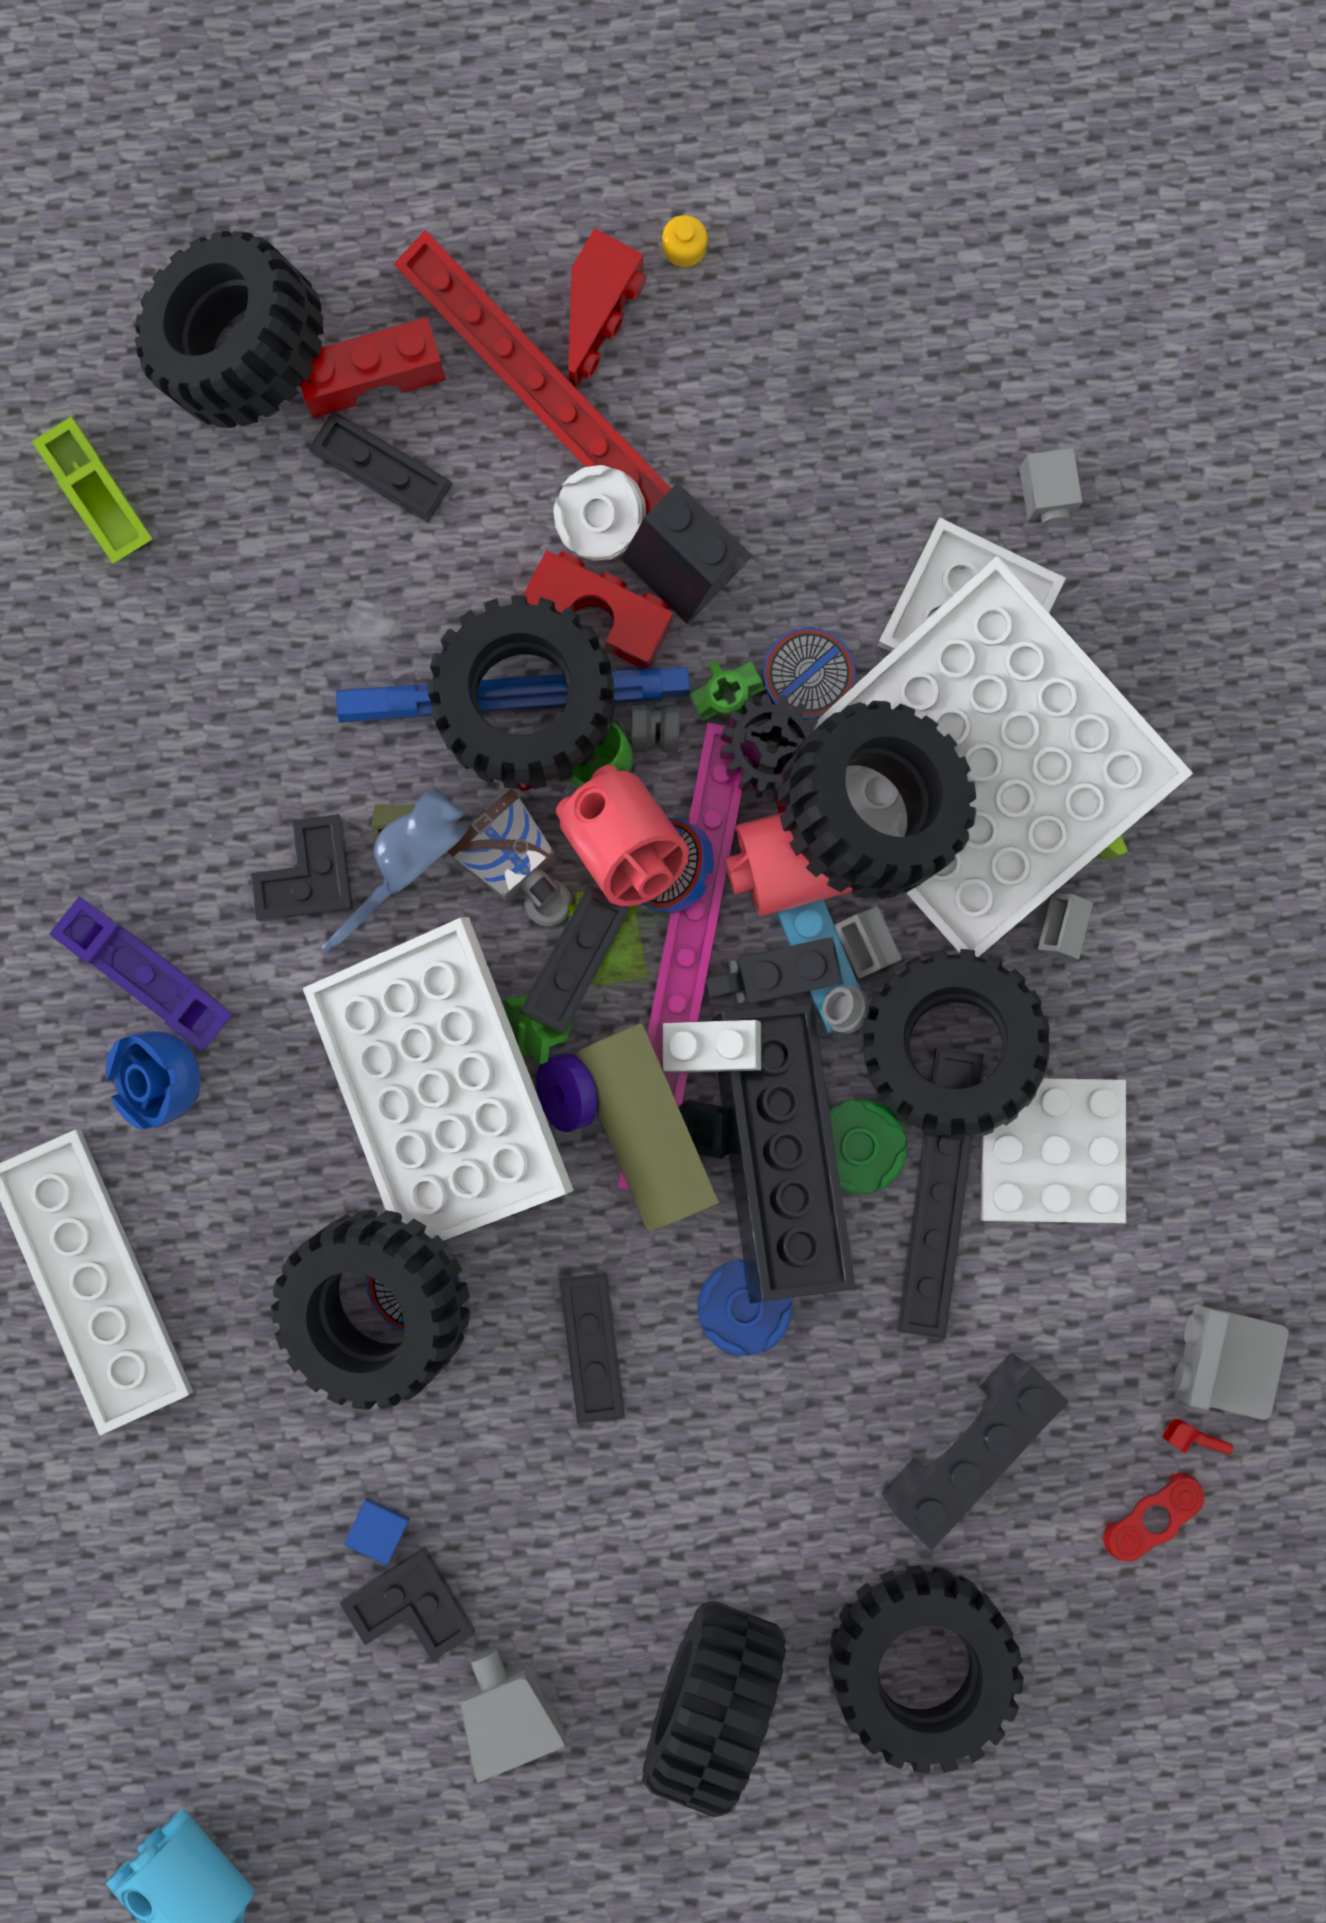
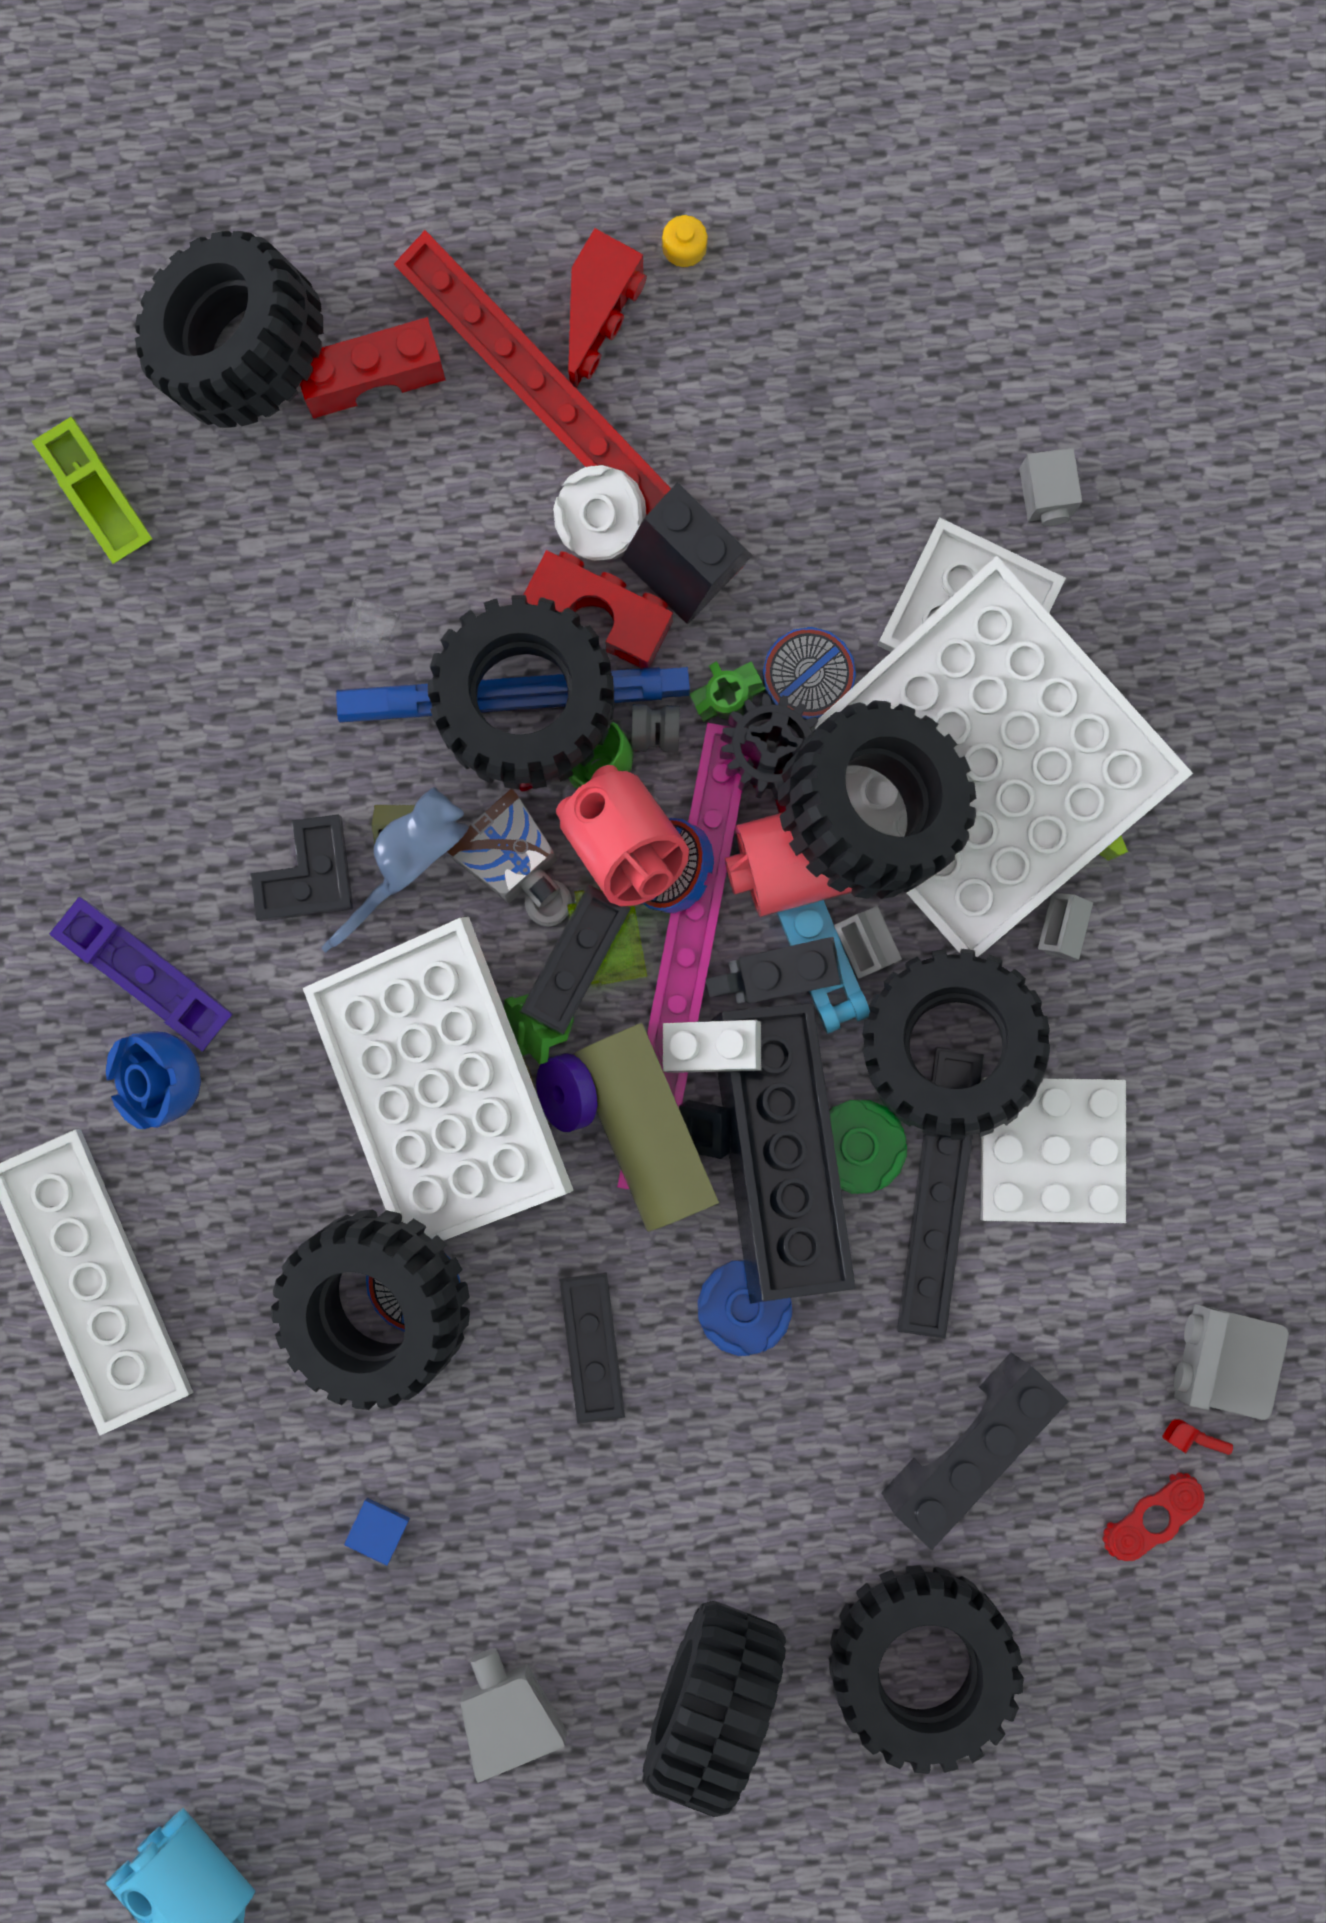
(380, 466): black tile -> none
(415, 1593): black plate -> none
(845, 1009): light grey plate -> none

